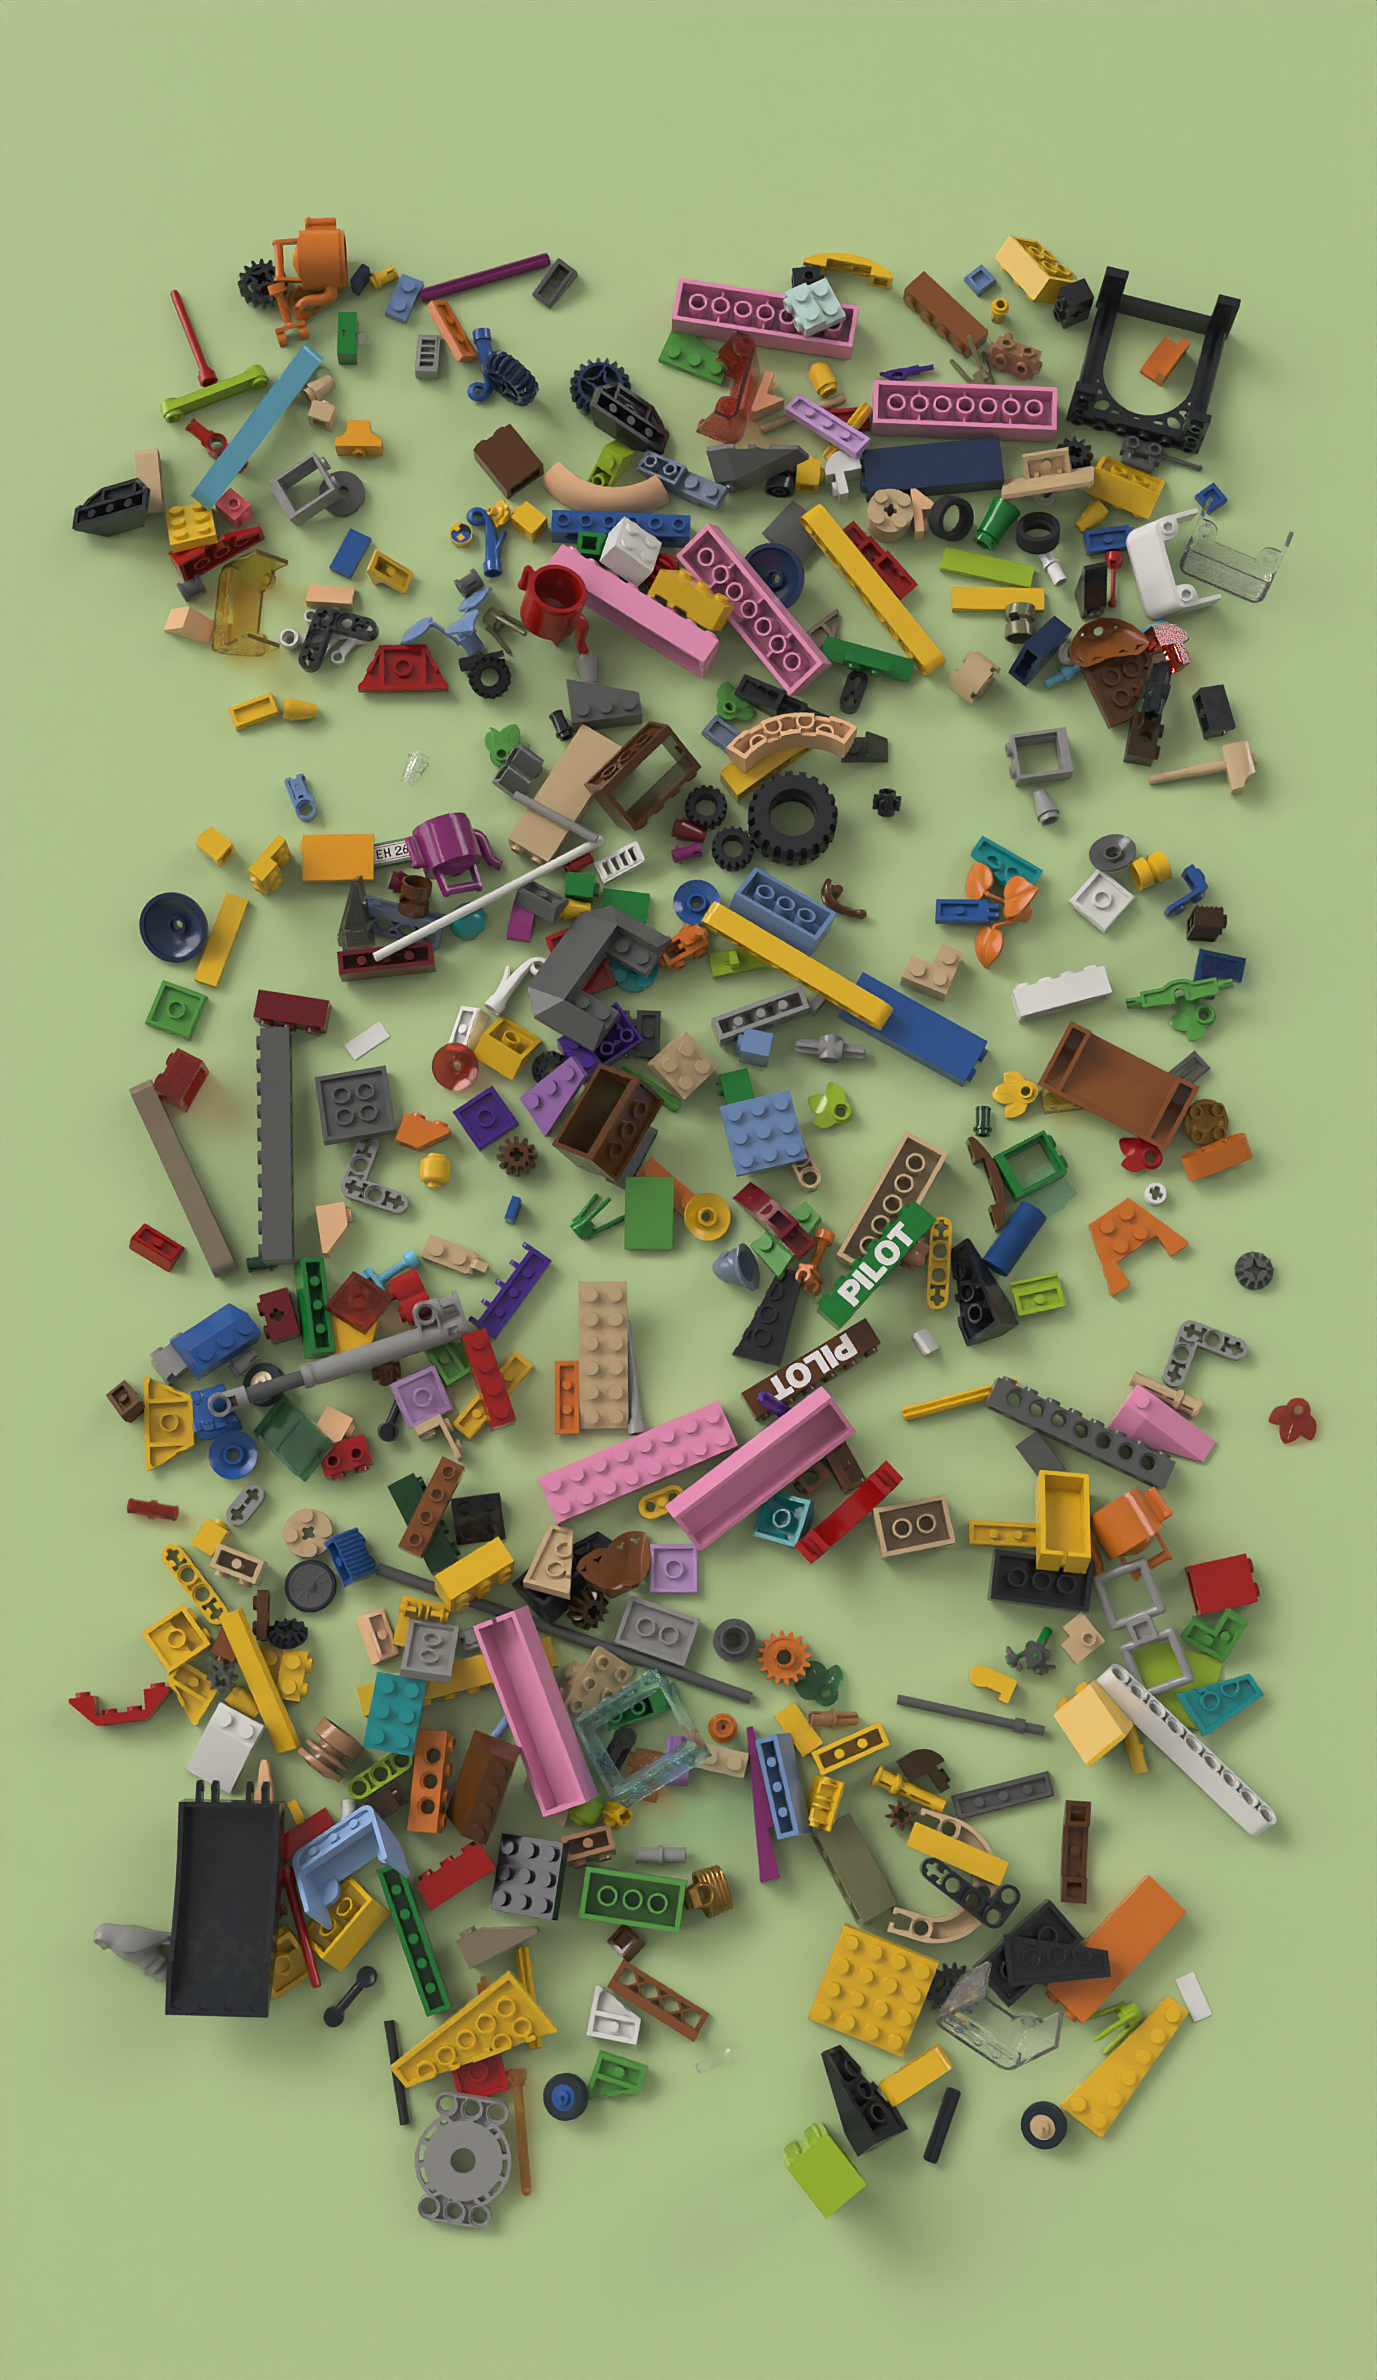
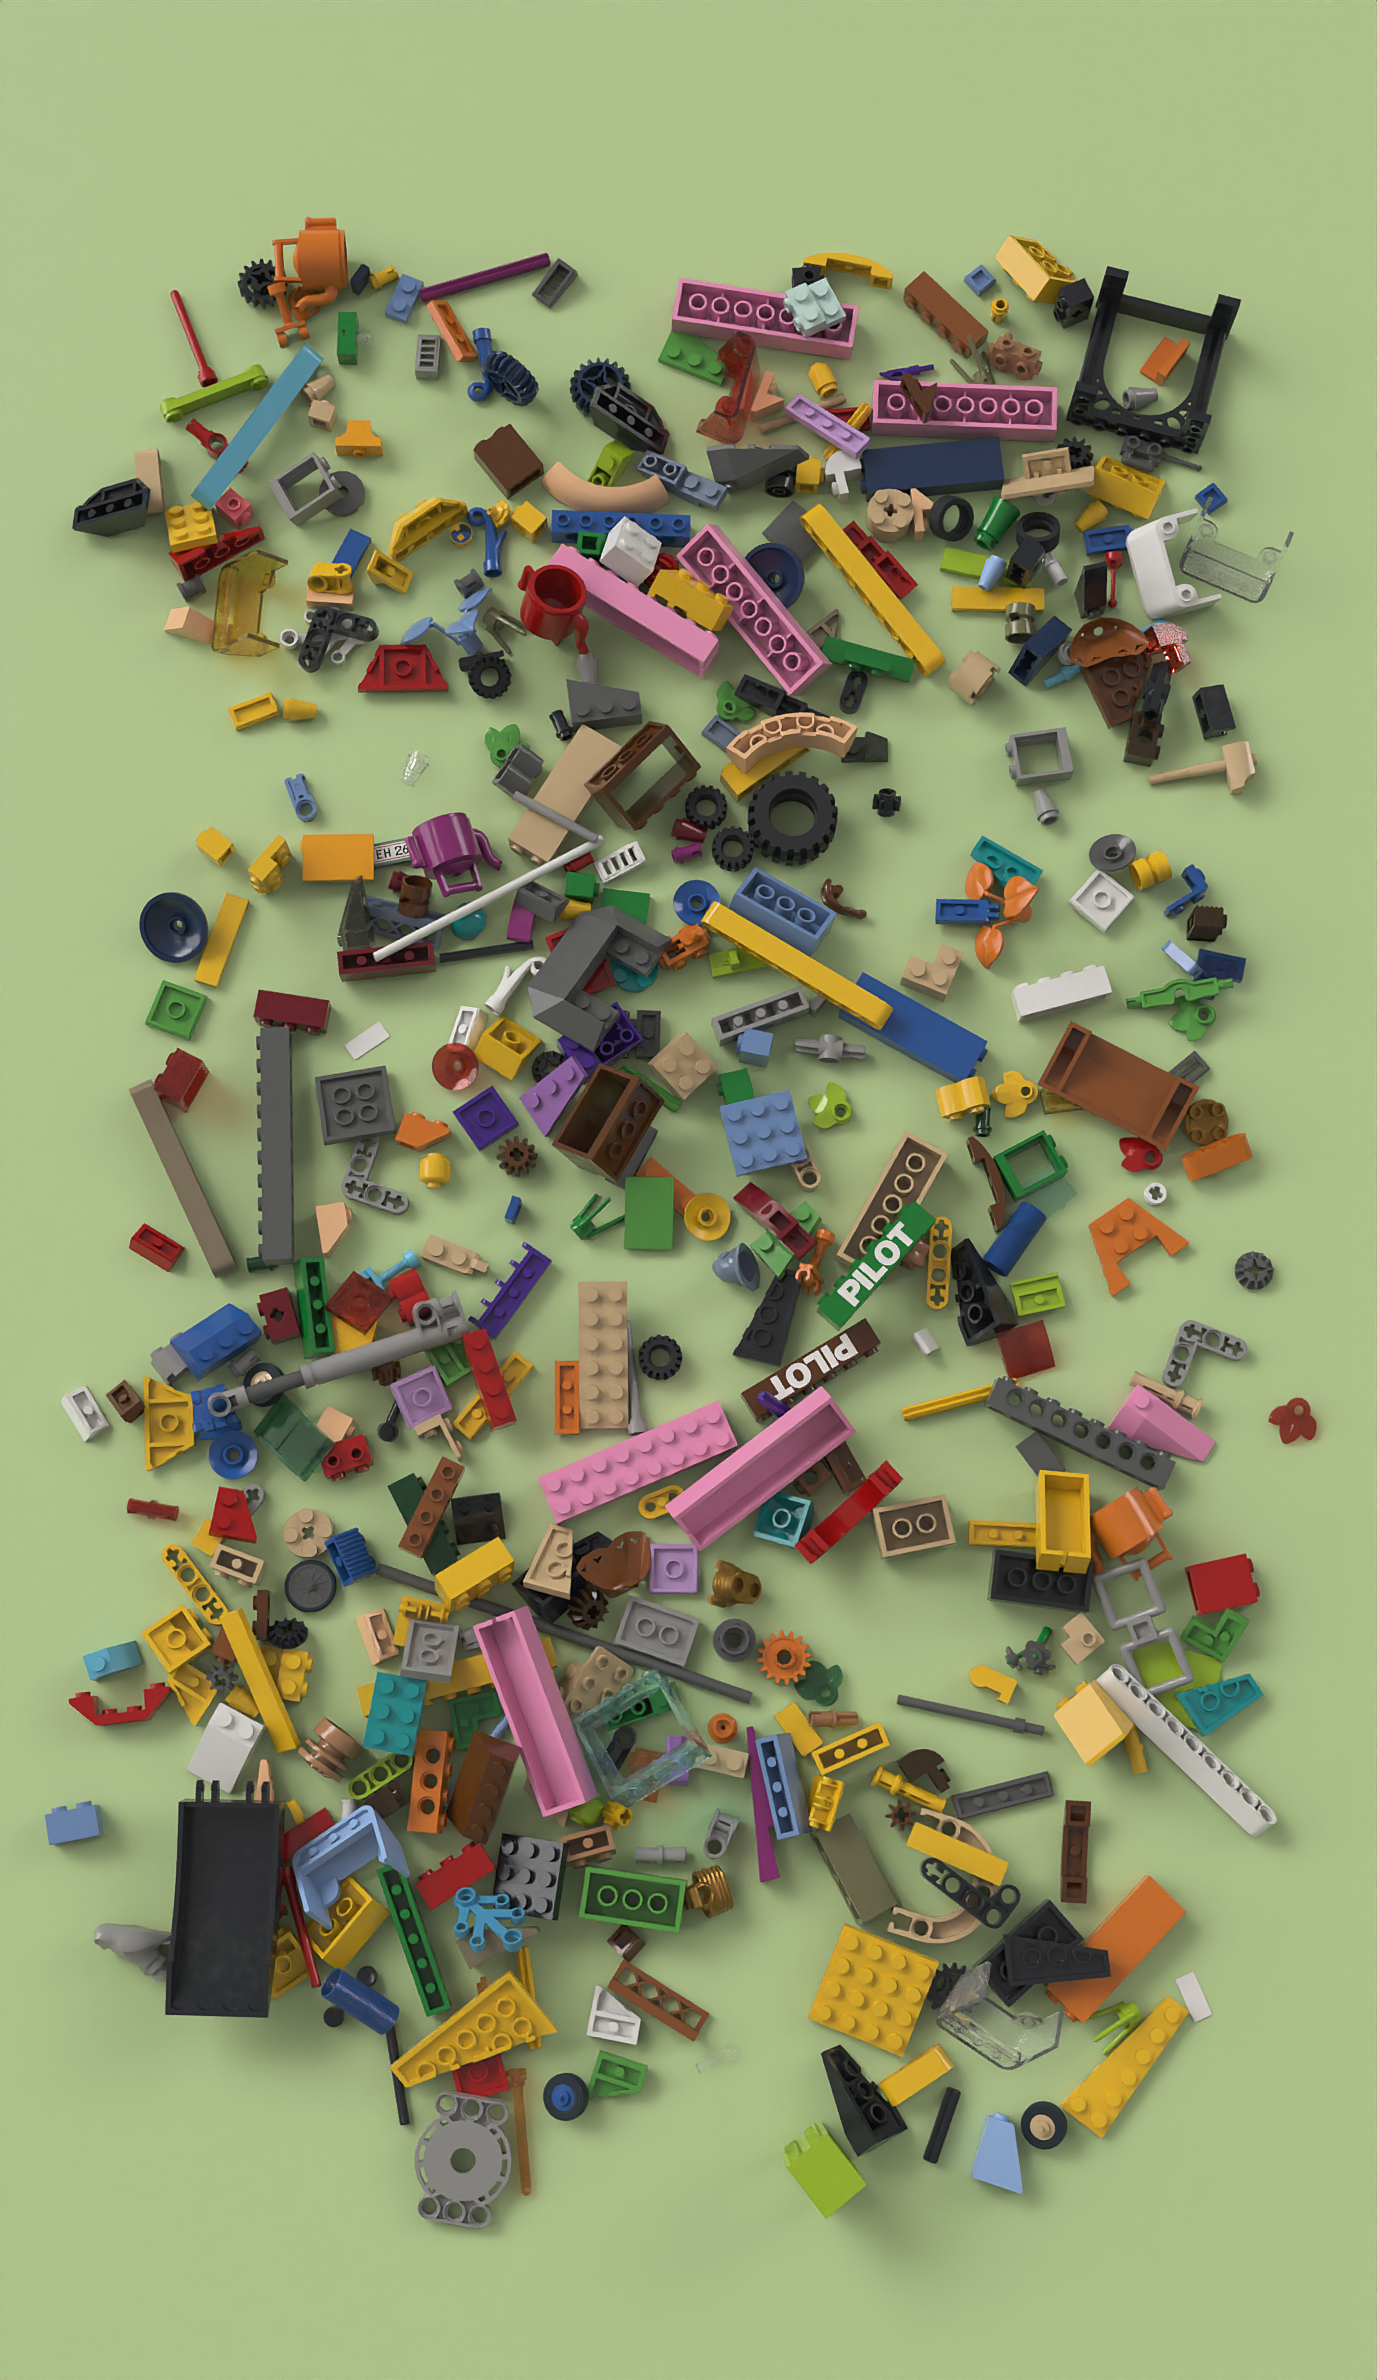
(73, 1824): none -> medium blue brick
(84, 1413): none -> white slope
(112, 1660): none -> medium azure slope
(232, 1517): none -> red wing
(329, 578): none -> yellow piece
(359, 1999): none -> blue piece
(423, 524): none -> yellow wedge
(466, 1713): none -> green plate
(468, 1901): none -> dark azure plant
(485, 951): none -> black bar
(667, 1344): none -> black tyre
(720, 1832): none -> light grey piece
(733, 1586): none -> pearl gold piece
(919, 399): none -> reddish brown slope
(963, 1097): none -> yellow brick
(992, 572): none -> light blue cone
(997, 2154): none -> light blue slope
(1025, 562): none -> black brick
(1025, 1350): none -> clear red slope
(1138, 397): none -> light grey cone
(1182, 959): none -> piece

